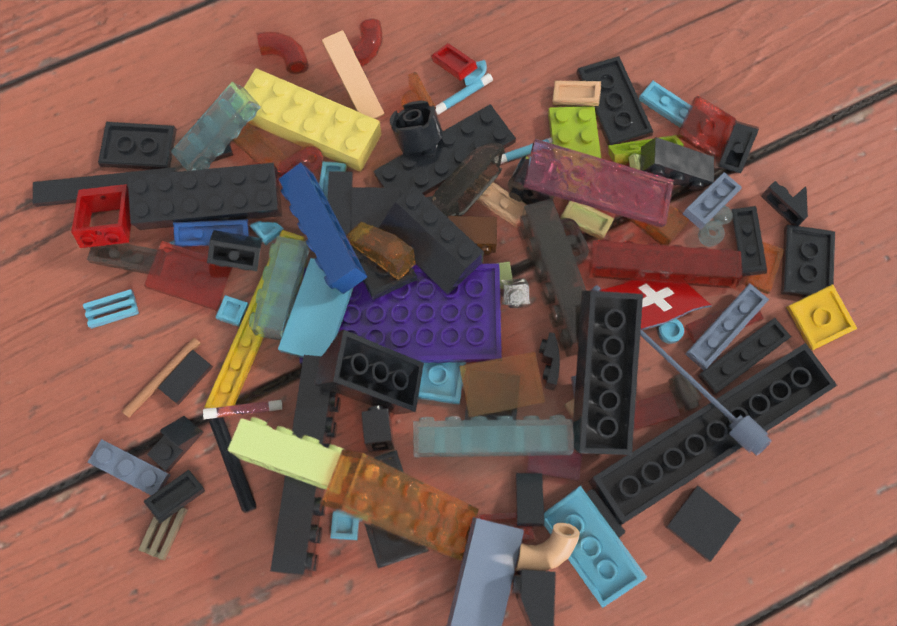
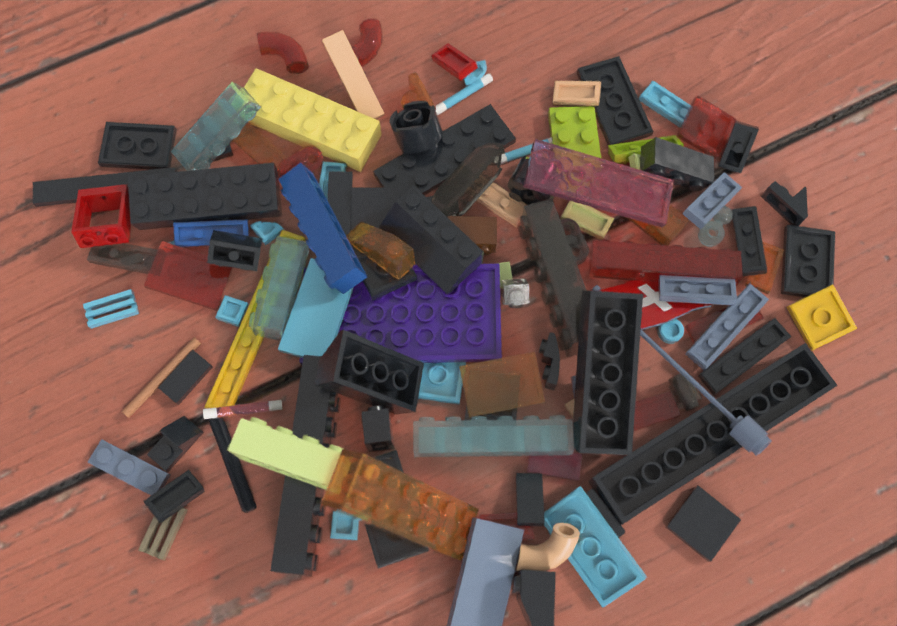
(697, 290): none -> sand blue plate

